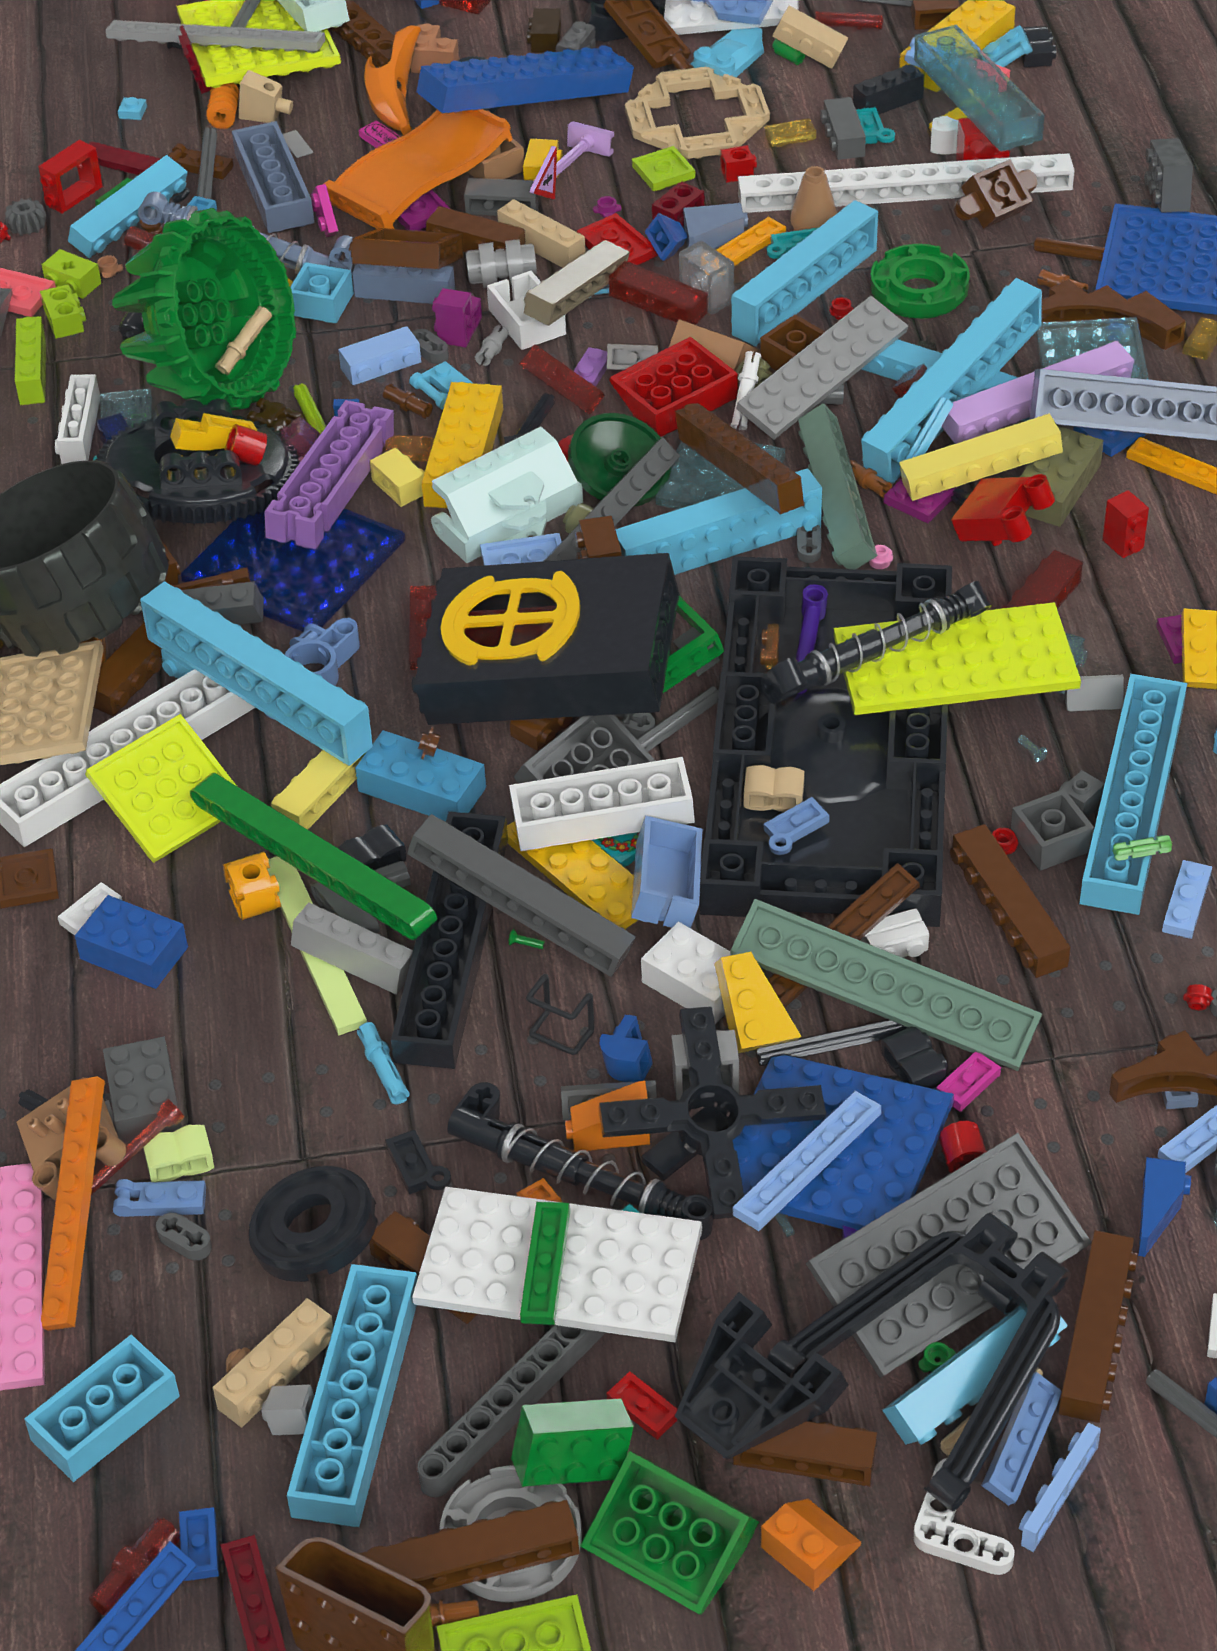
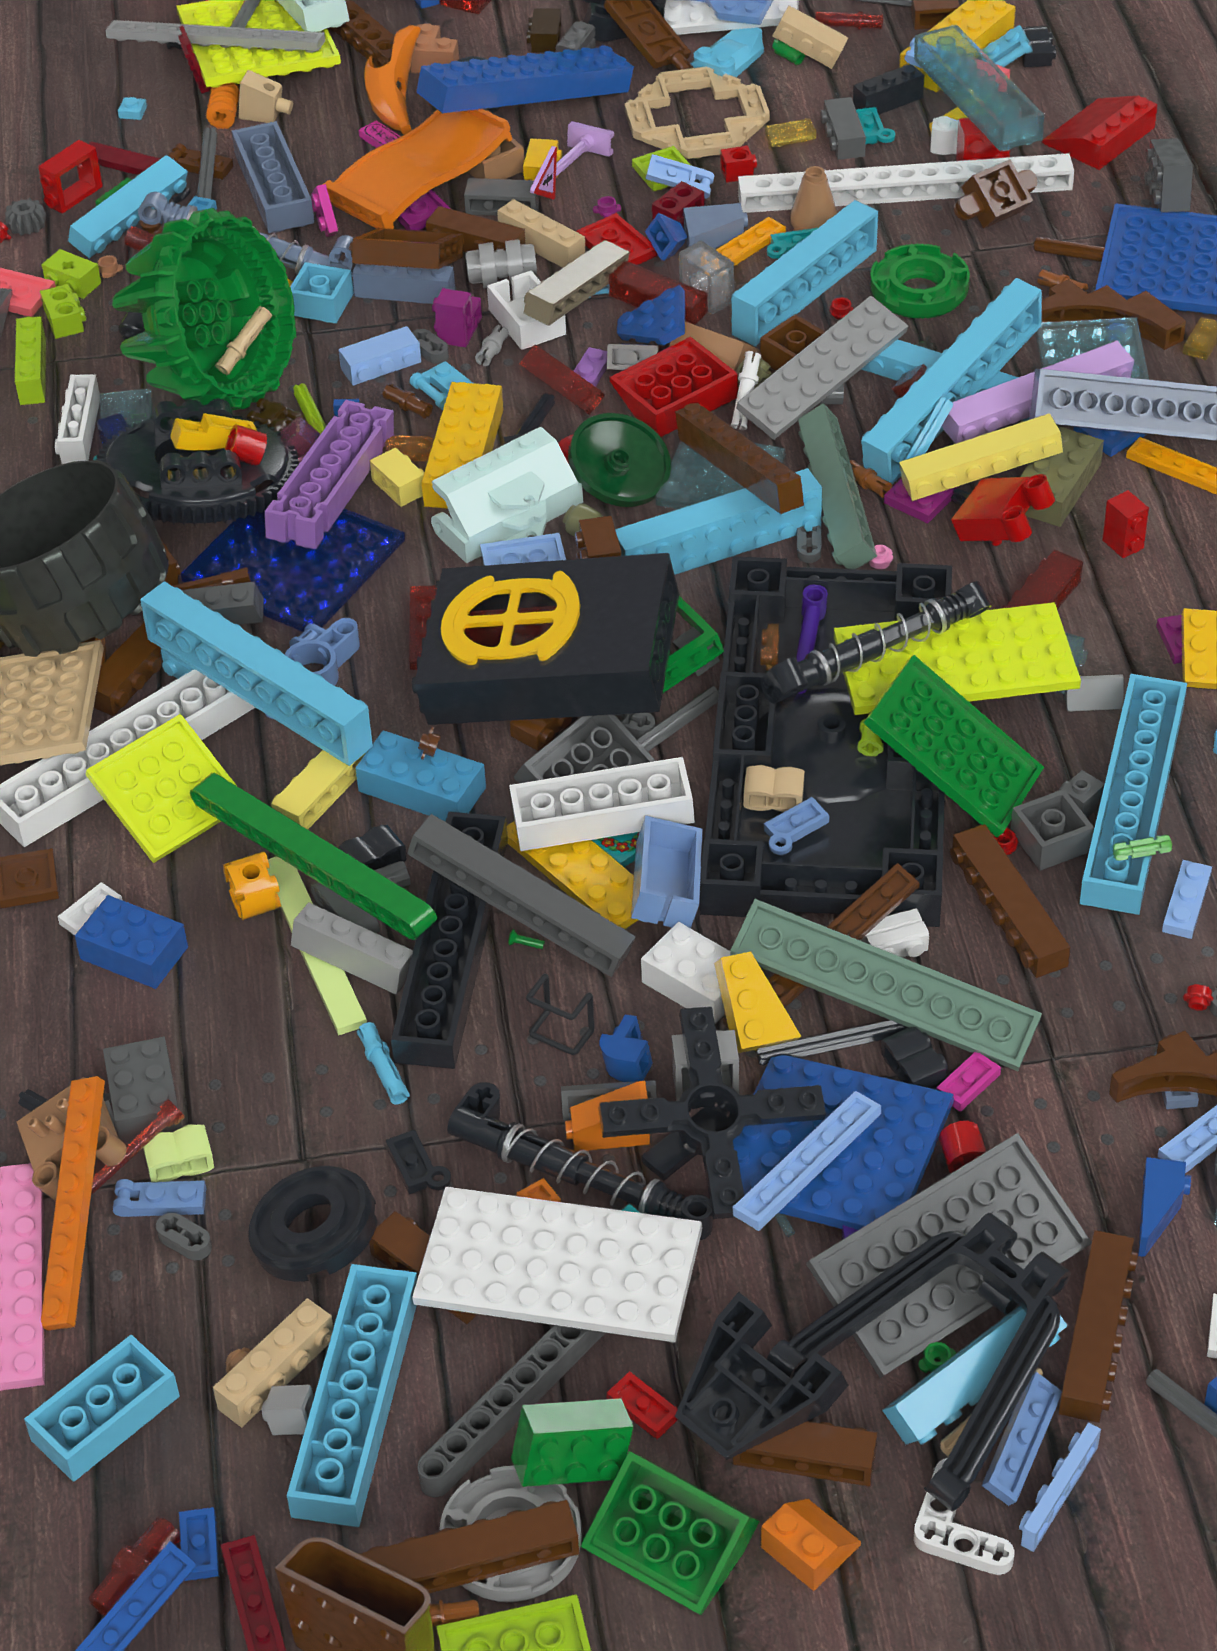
(297, 144): light grey sticker -> none
(545, 1263): green plate -> none
(624, 493): dark grey plate -> none
(655, 319): none -> blue plate
(673, 172): none -> light blue plate
(870, 742): none -> lime bush
(954, 745): none -> green plate
(1039, 753): clear light blue piece -> none
(1104, 129): none -> red slope

